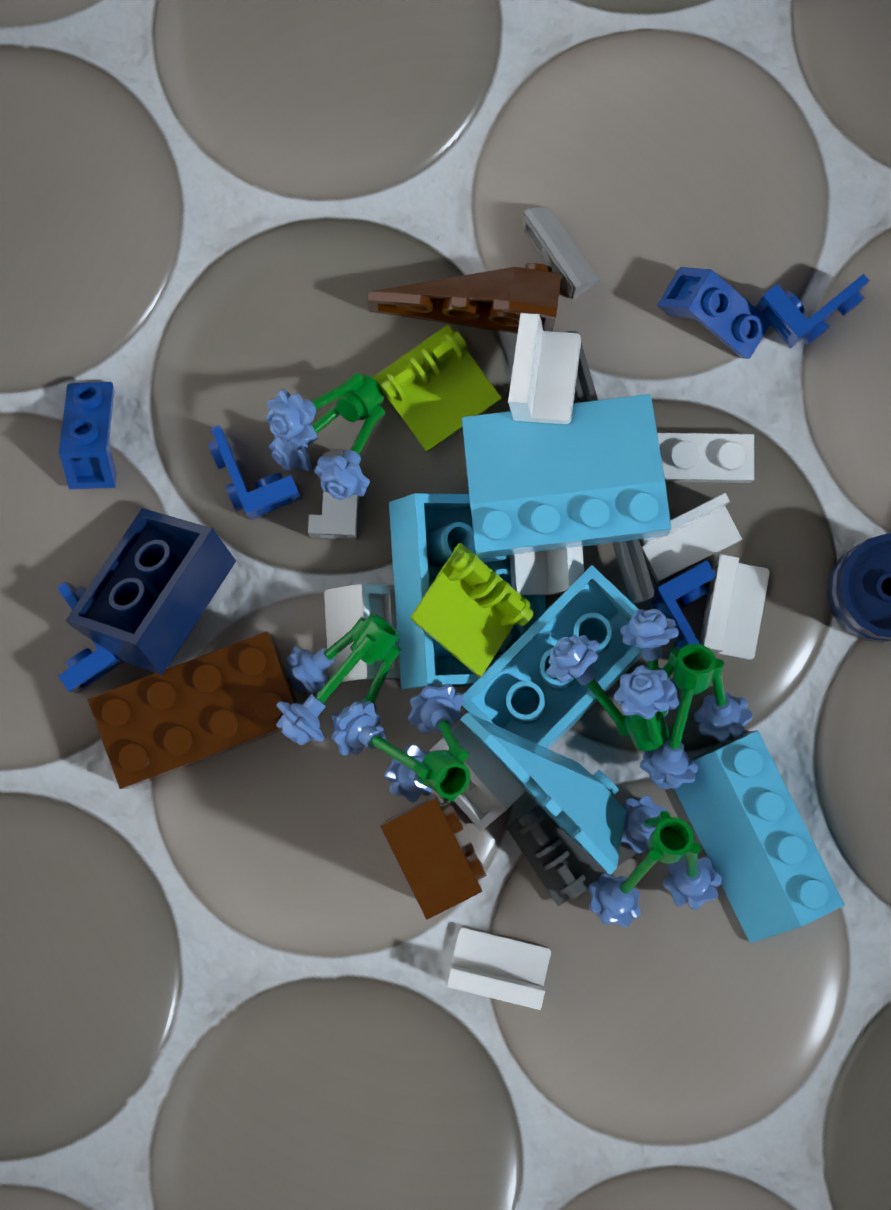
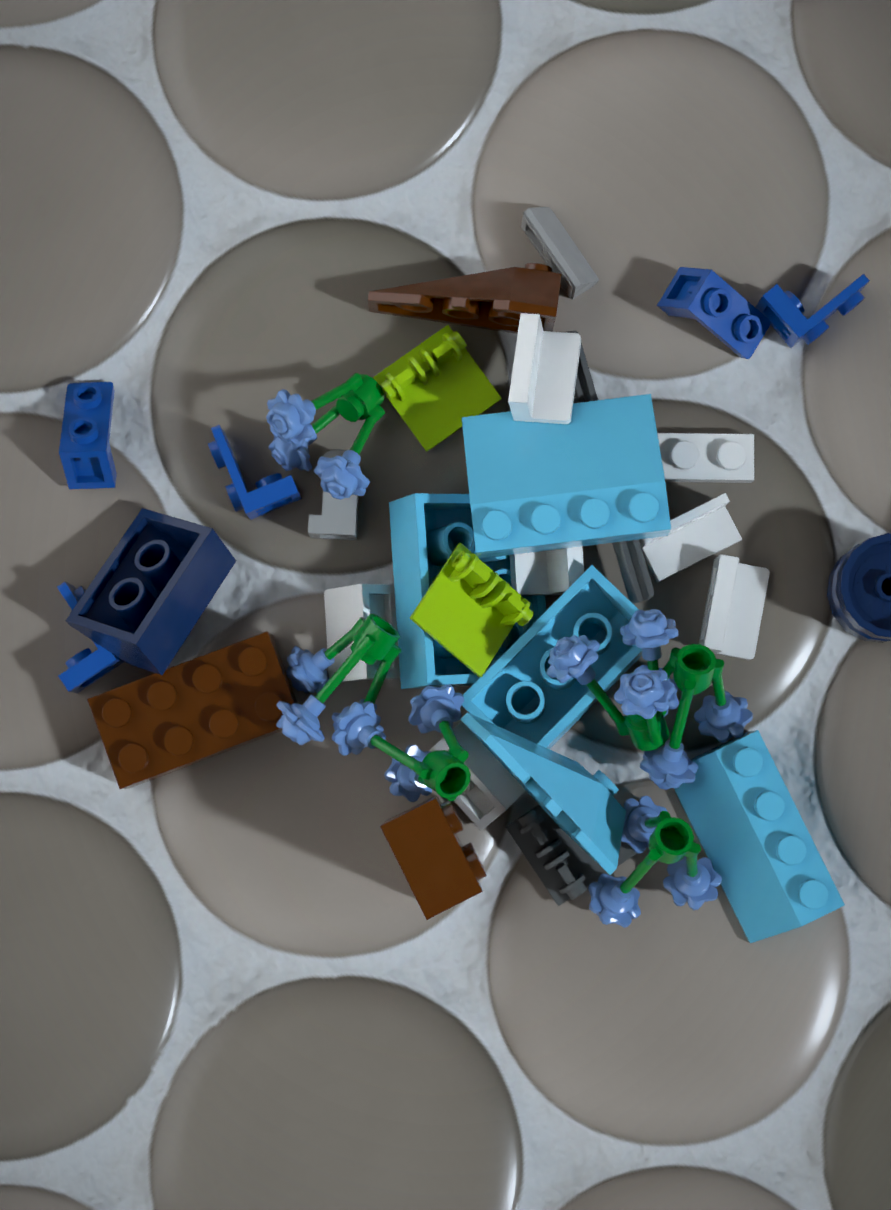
(499, 968): white panel -> none
(688, 587): blue bracket -> none

